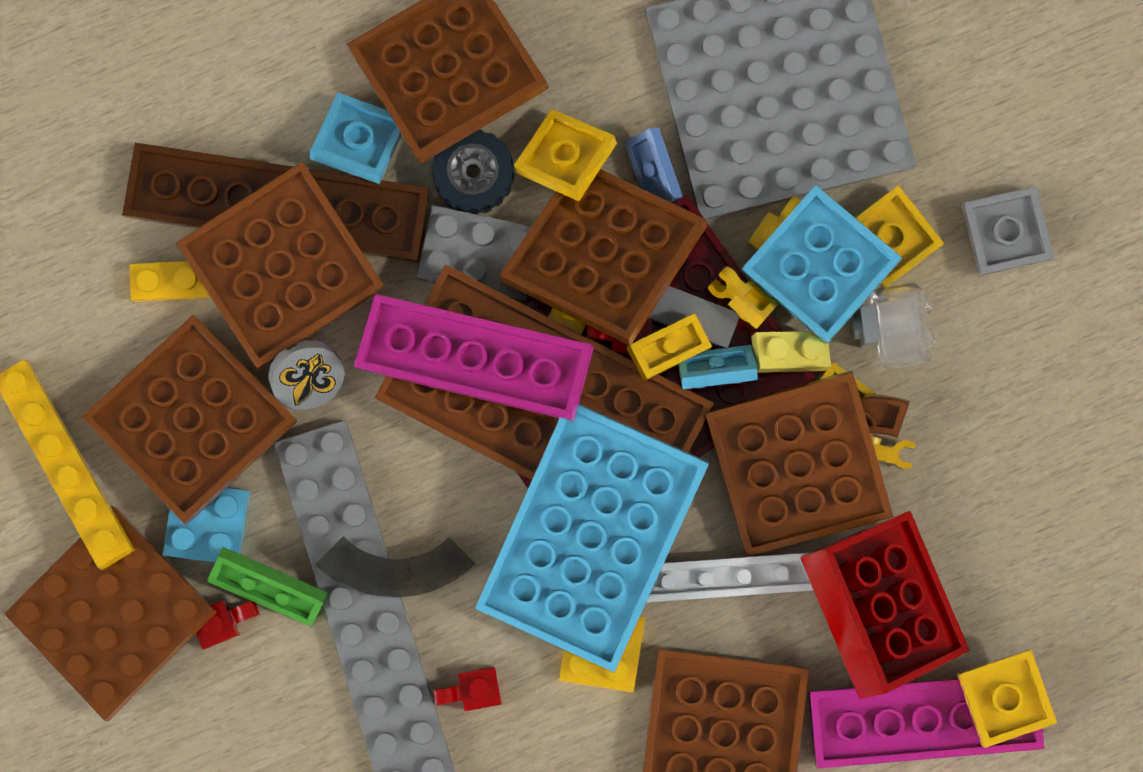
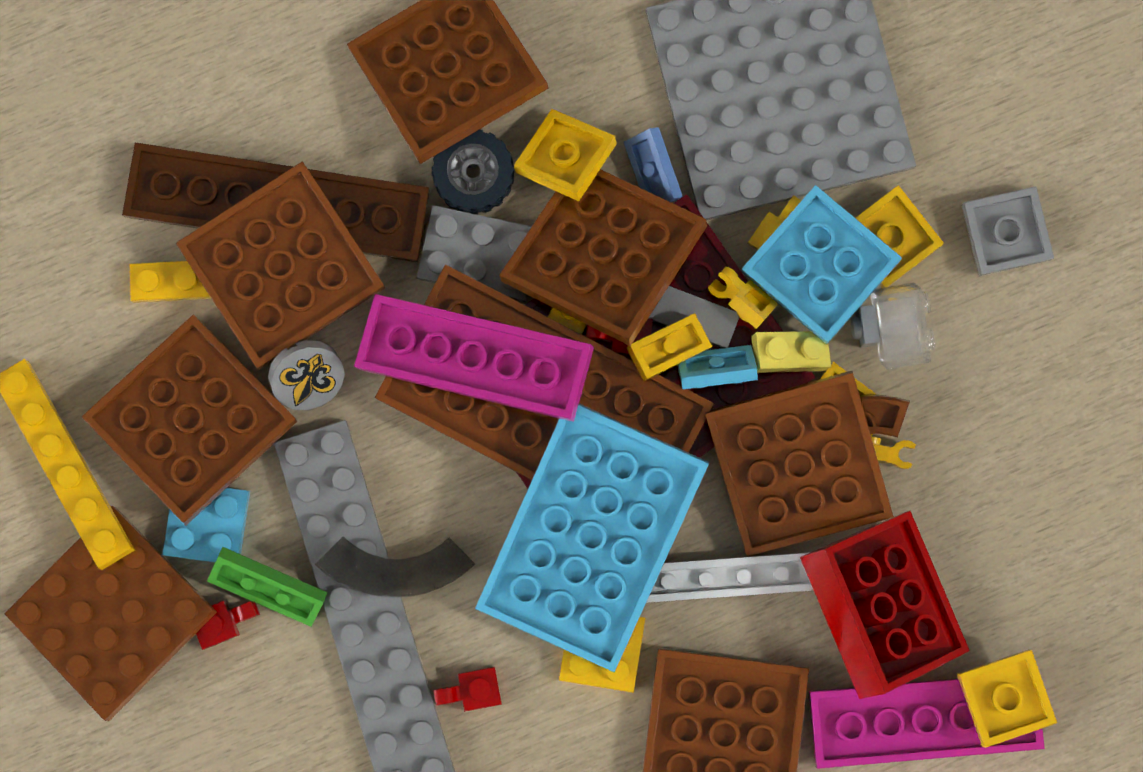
(356, 138): medium azure plate -> none

